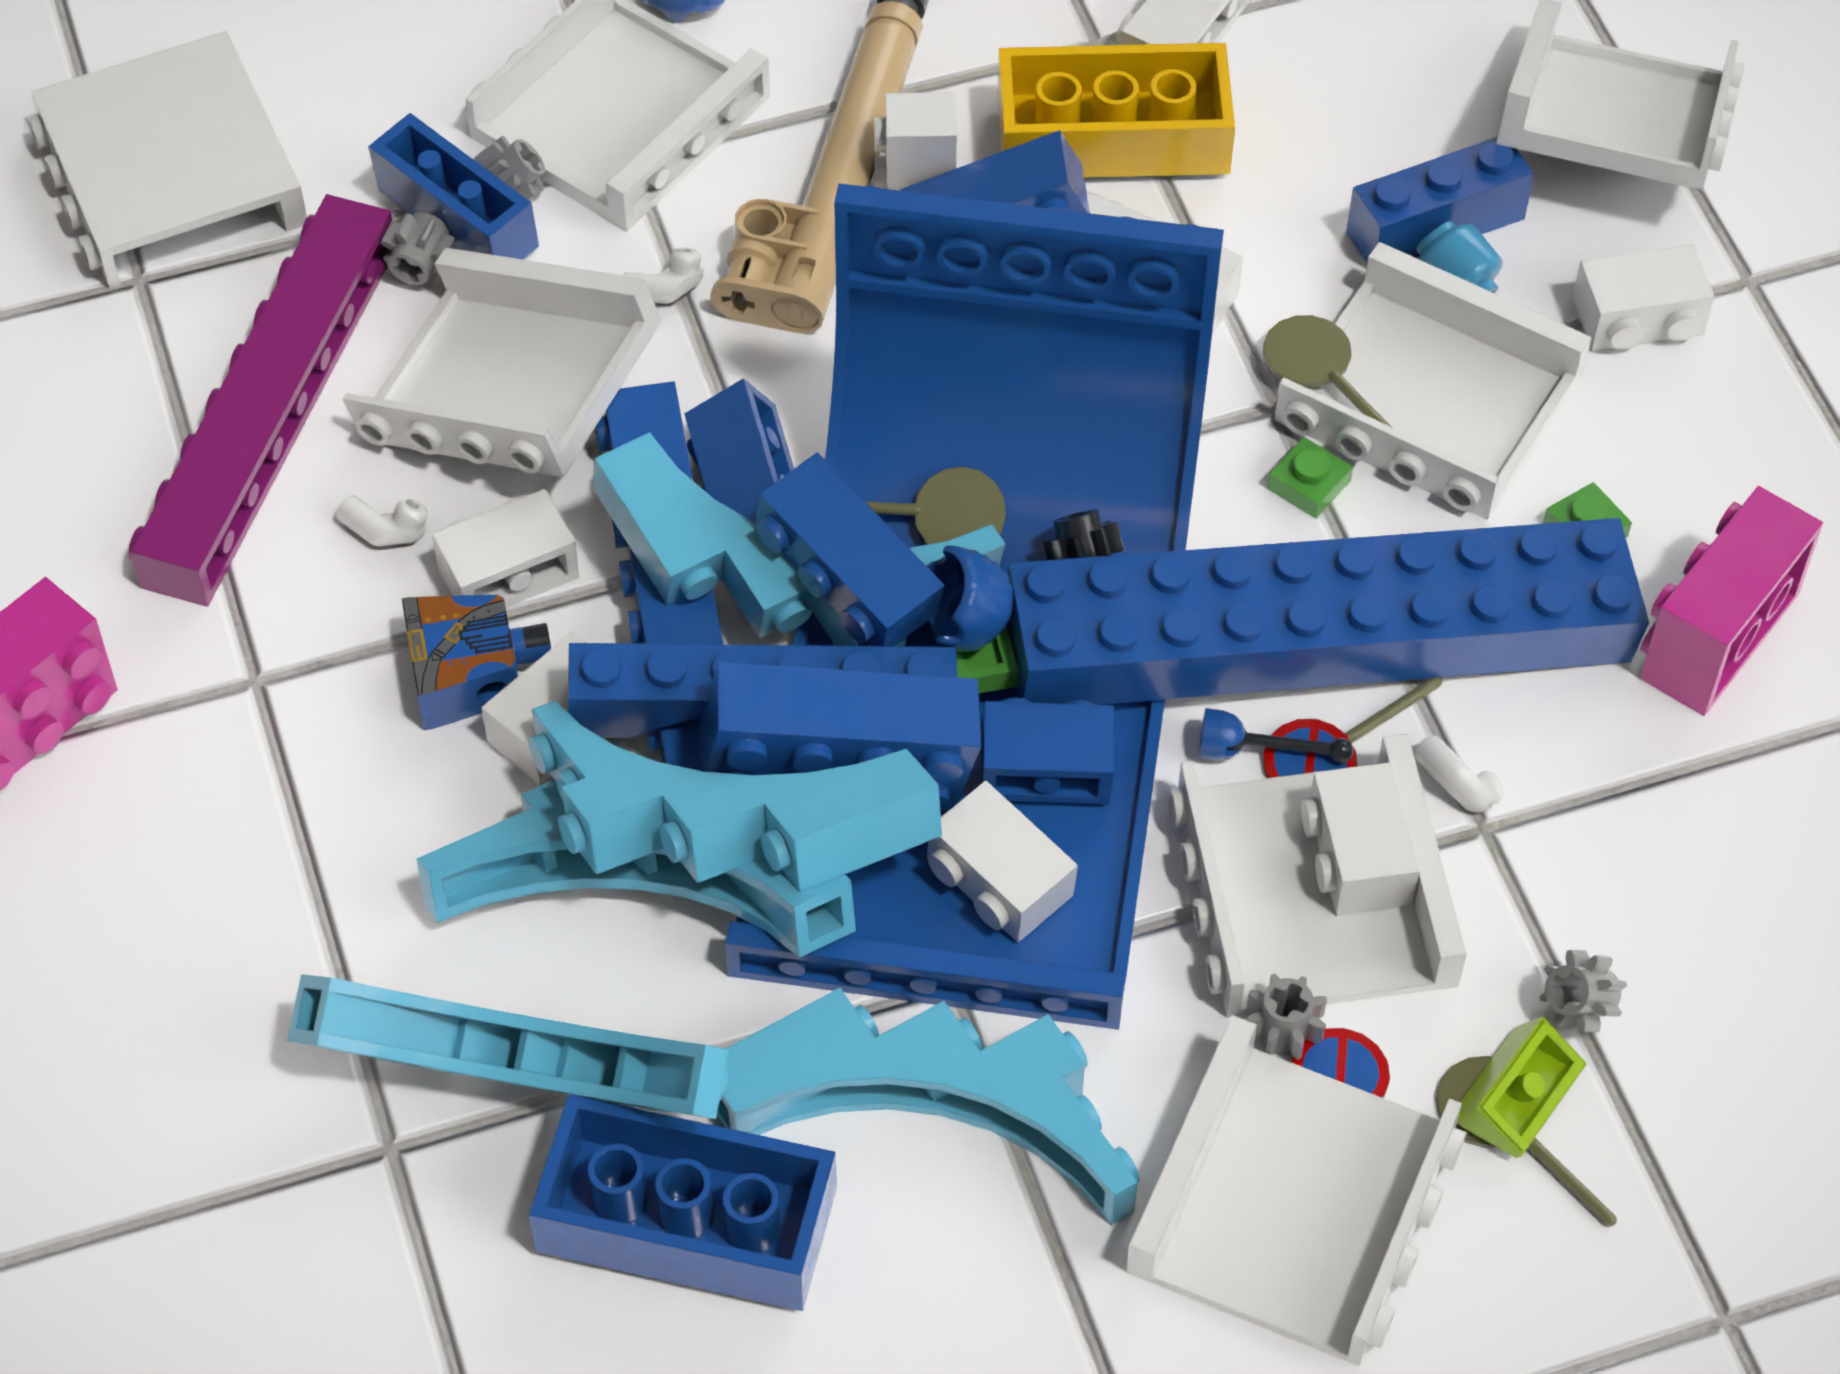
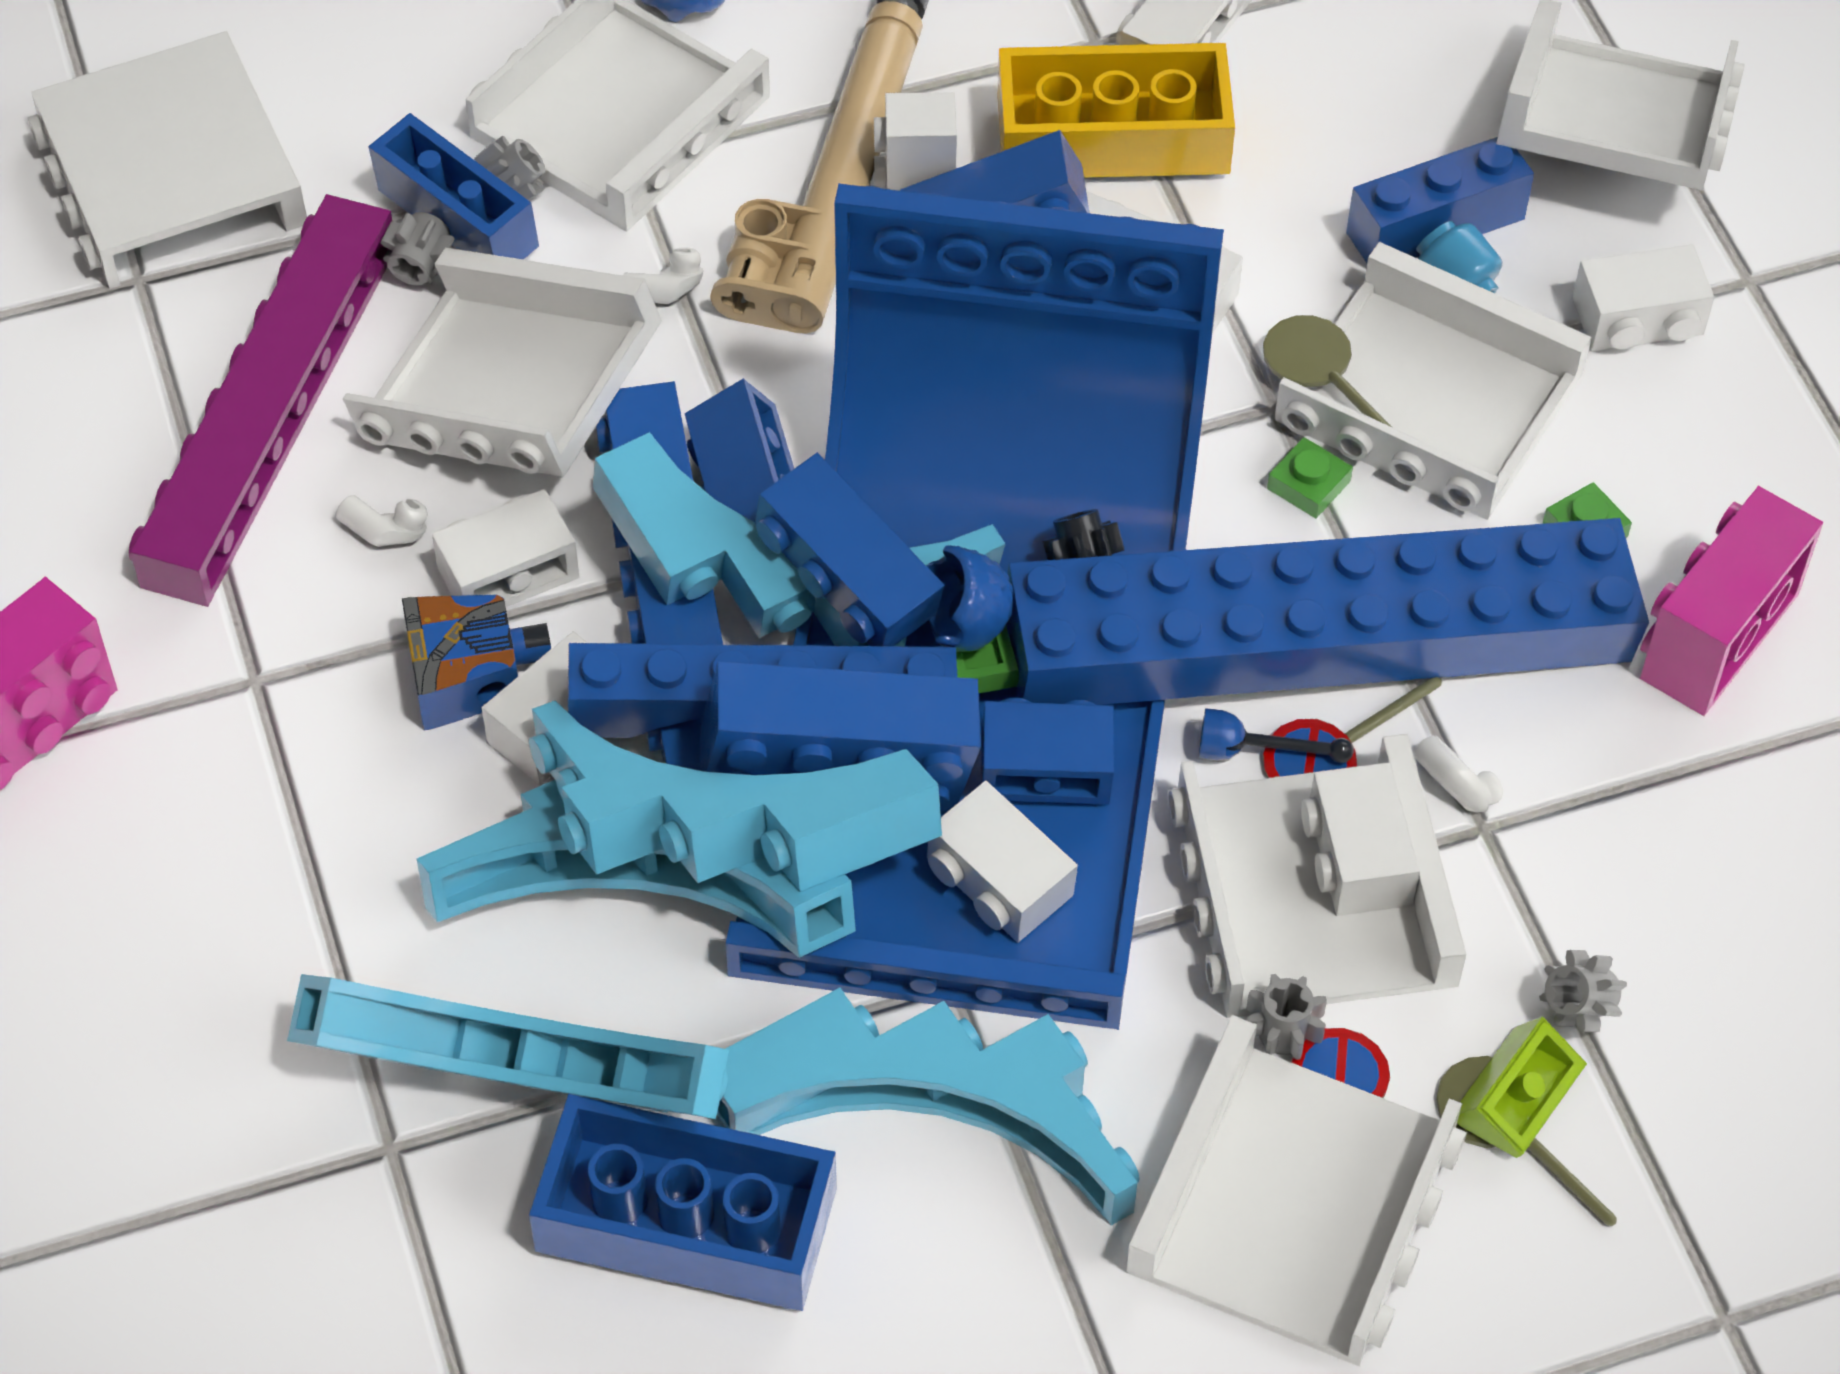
(952, 505): olive piece -> none

